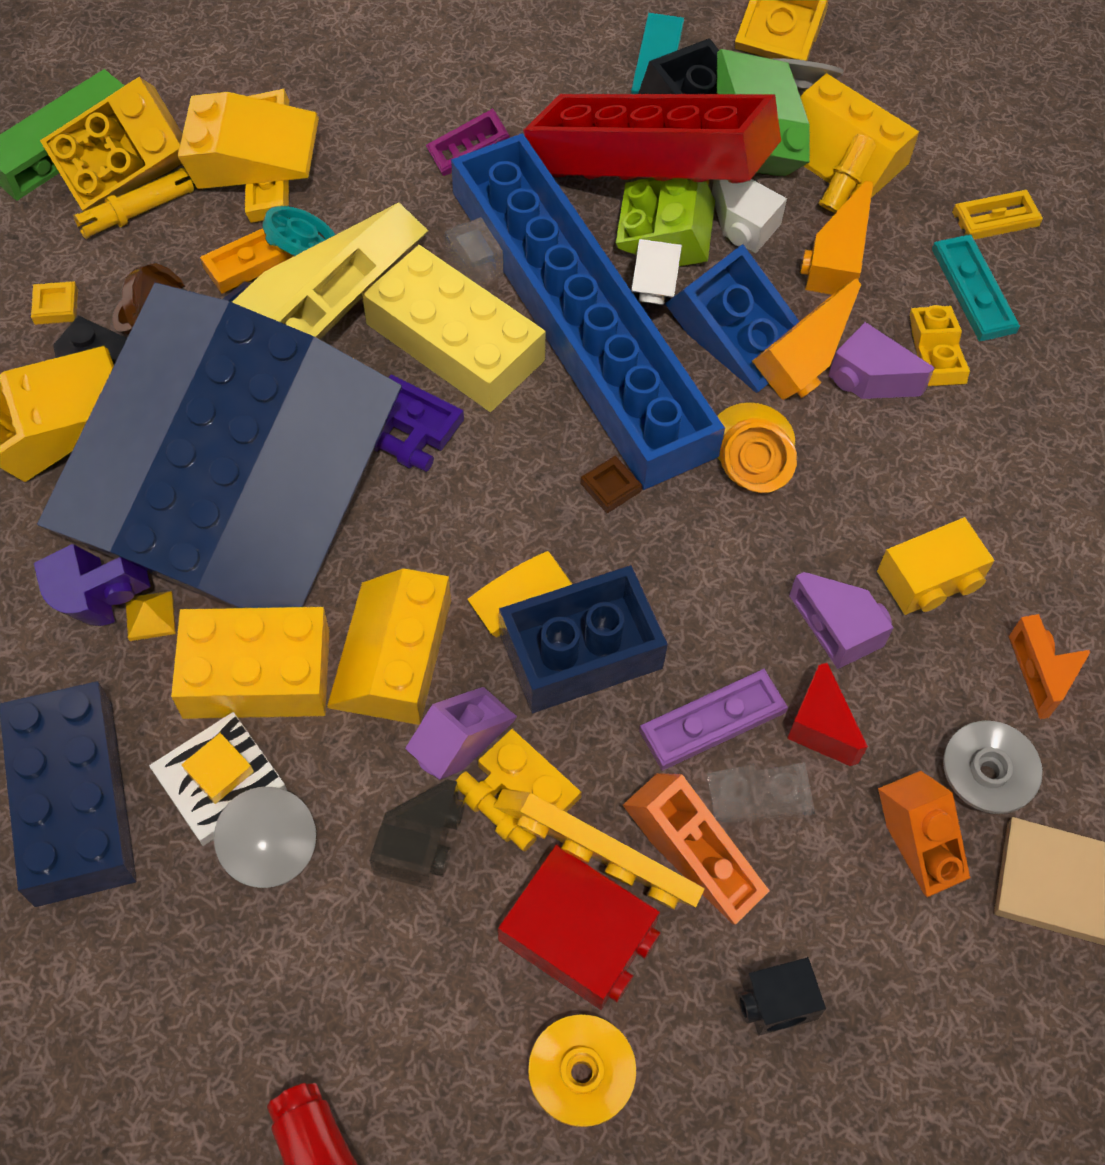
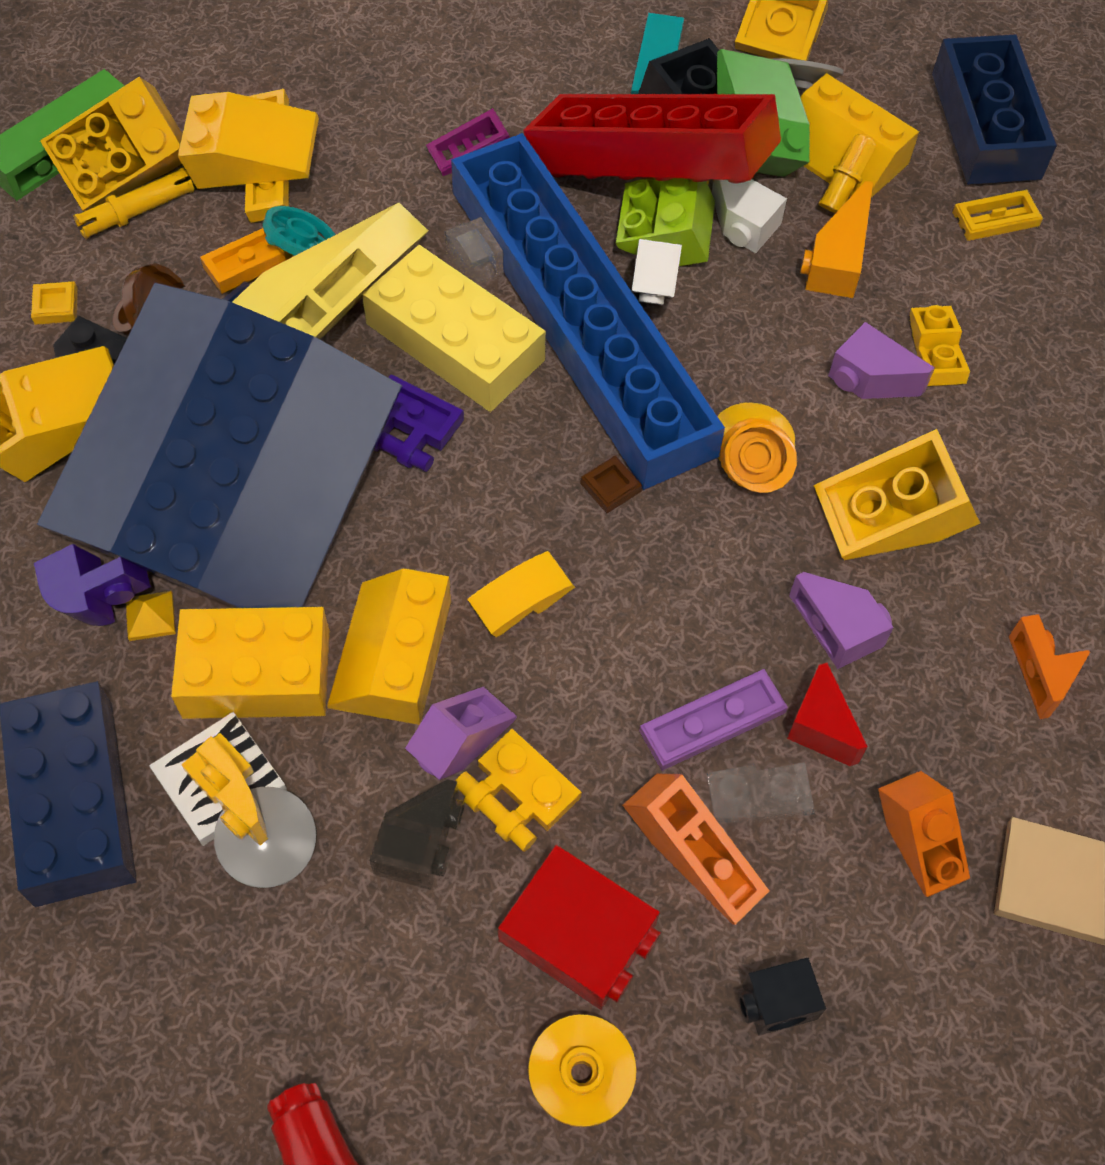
(235, 797): none -> yellow slope
(582, 638): dark blue brick -> none
(587, 842): yellow wing -> none
(734, 314): blue slope -> none
(809, 346): light orange slope -> none
(897, 500): none -> yellow slope
(935, 567): yellow brick -> none
(975, 288): teal tile -> none
(993, 109): none -> dark blue brick
(1007, 753): light grey dish -> none

